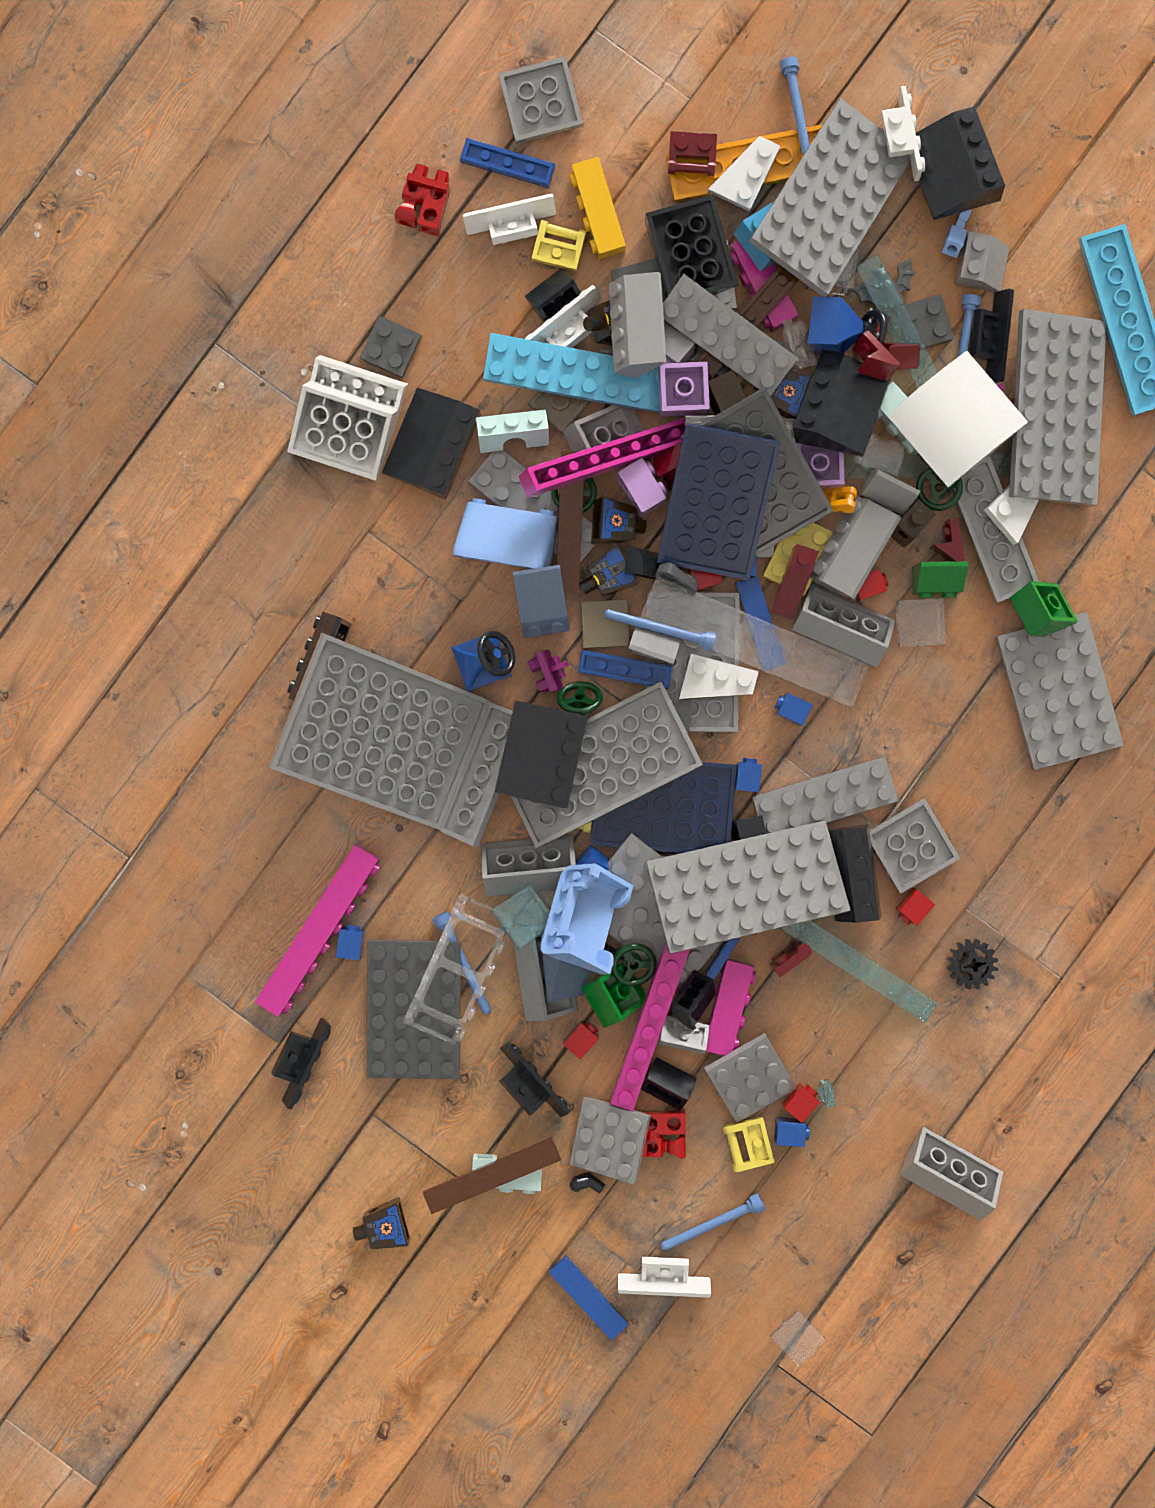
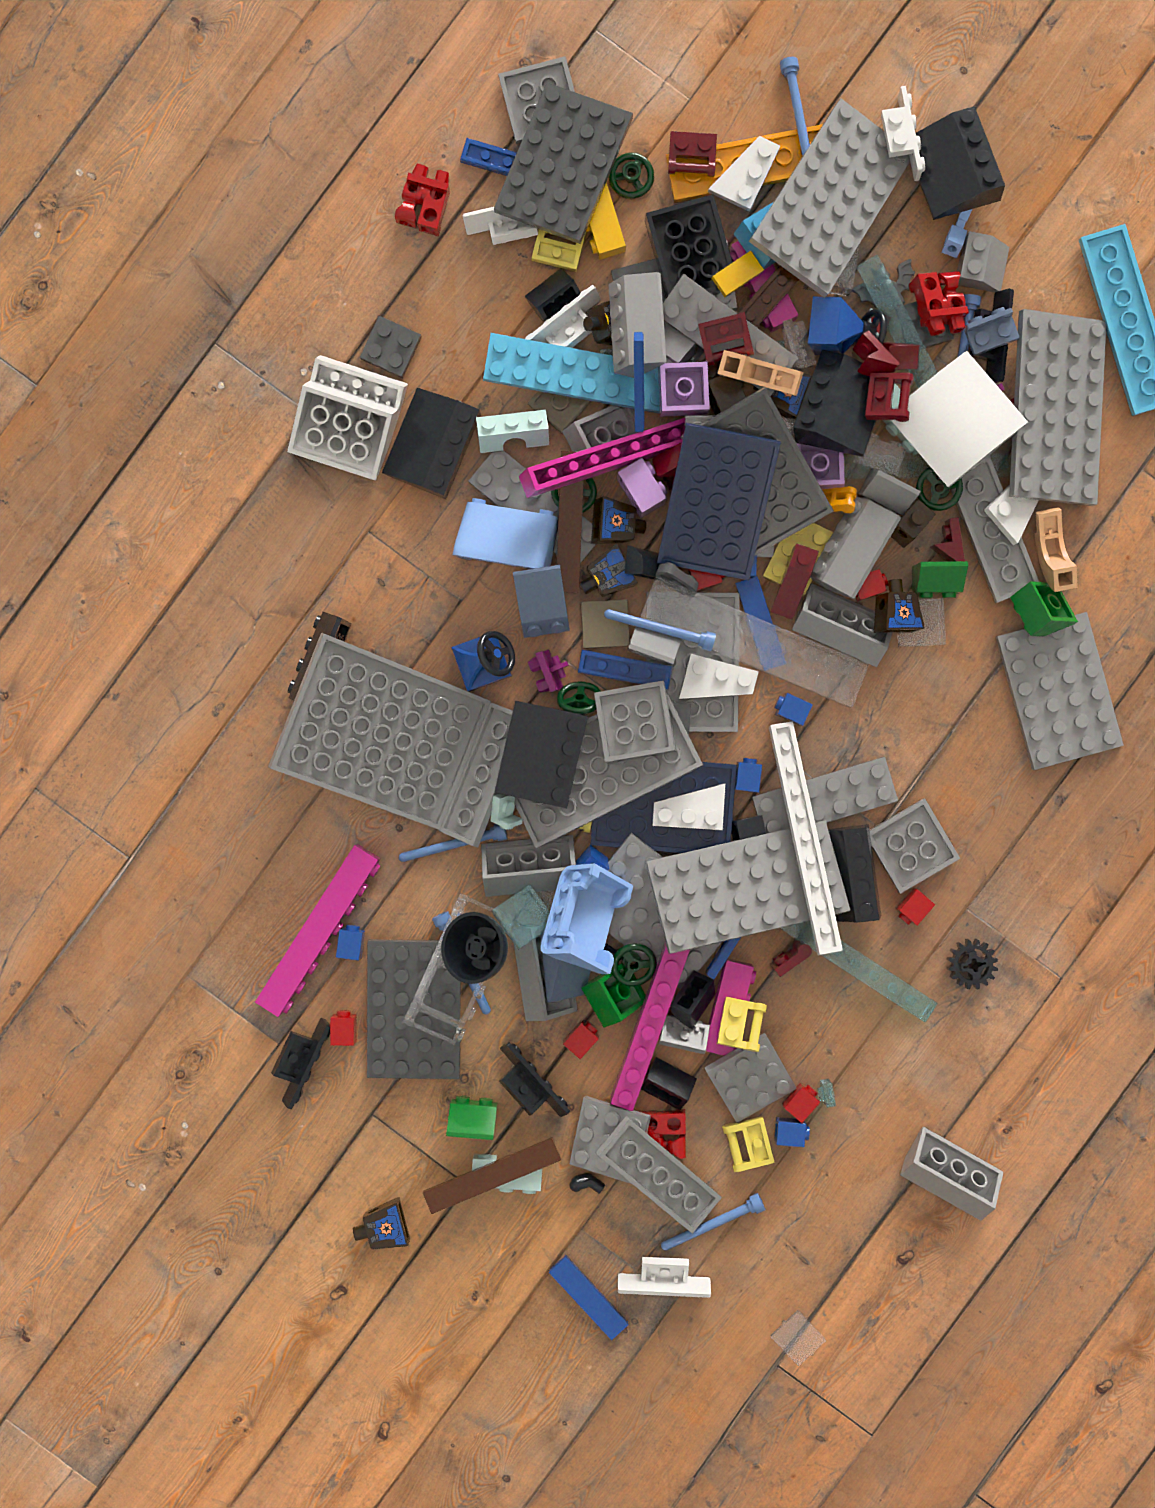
(343, 1028): none -> red brick
(472, 1118): none -> green slope
(474, 948): none -> black piece
(494, 833): none -> medium blue piece
(503, 812): none -> light aqua bracket
(563, 162): none -> dark grey plate
(631, 167): none -> dark green piece
(634, 721): none -> light grey plate
(639, 381): none -> blue tile
(658, 1174): none -> light grey plate
(693, 810): none -> white wing
(723, 331): none -> dark red plate
(733, 1024): none -> light yellow plate
(737, 274): none -> yellow tile
(760, 373): none -> light nougat arch
(805, 838): none -> white plate
(881, 396): none -> dark red plate
(897, 610): none -> dark brown torso
(937, 305): none -> red hips
(991, 331): none -> sand blue bracket
(1051, 551): none -> light nougat arch

